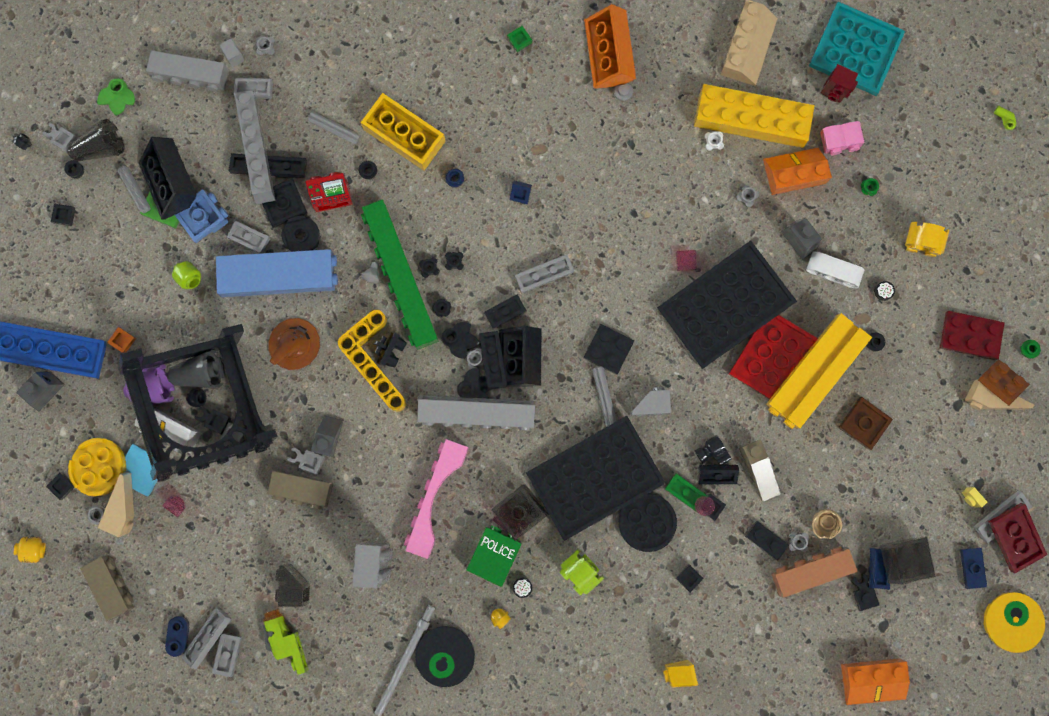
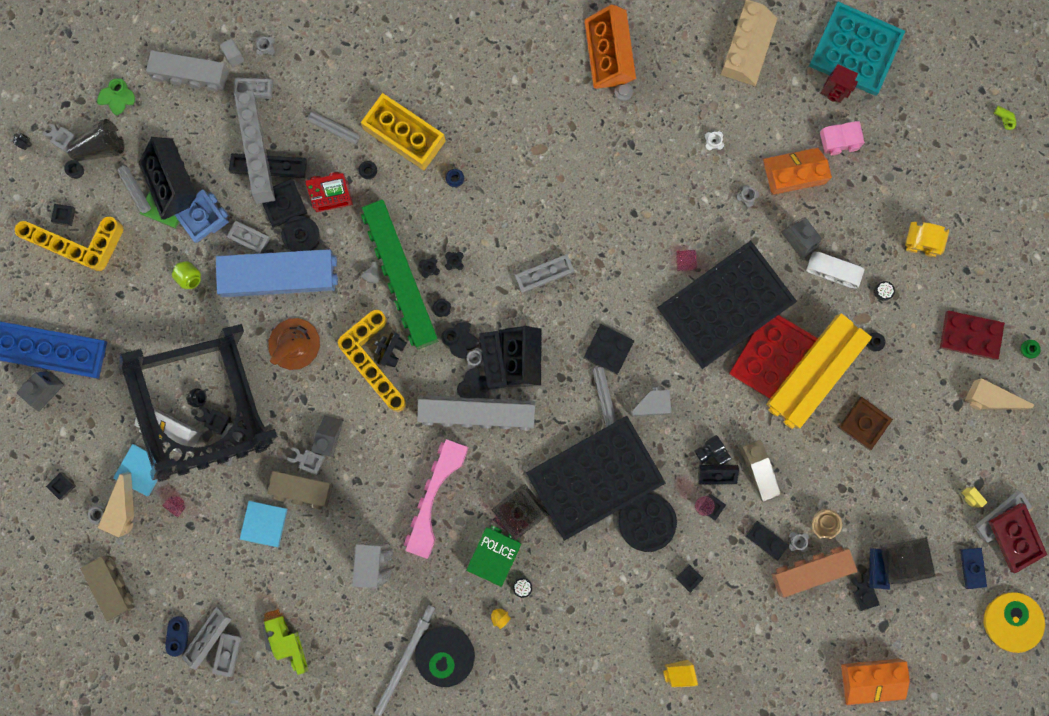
(30, 549): yellow head -> none
(70, 248): none -> yellow beam
(96, 466): yellow tile -> none
(121, 340): orange plate -> none
(157, 384): medium lavender cylinder -> none
(199, 371): dark grey cone -> none
(263, 524): none -> medium azure tile
(293, 587): clear smoke slope -> none
(505, 311): black plate -> none
(519, 38): green plate -> none
(520, 192): dark blue plate -> none
(581, 572): lime brick -> none
(684, 491): green plate -> none
(754, 115): yellow brick -> none
(870, 182): green plate -> none
(1003, 382): dark orange plate -> none

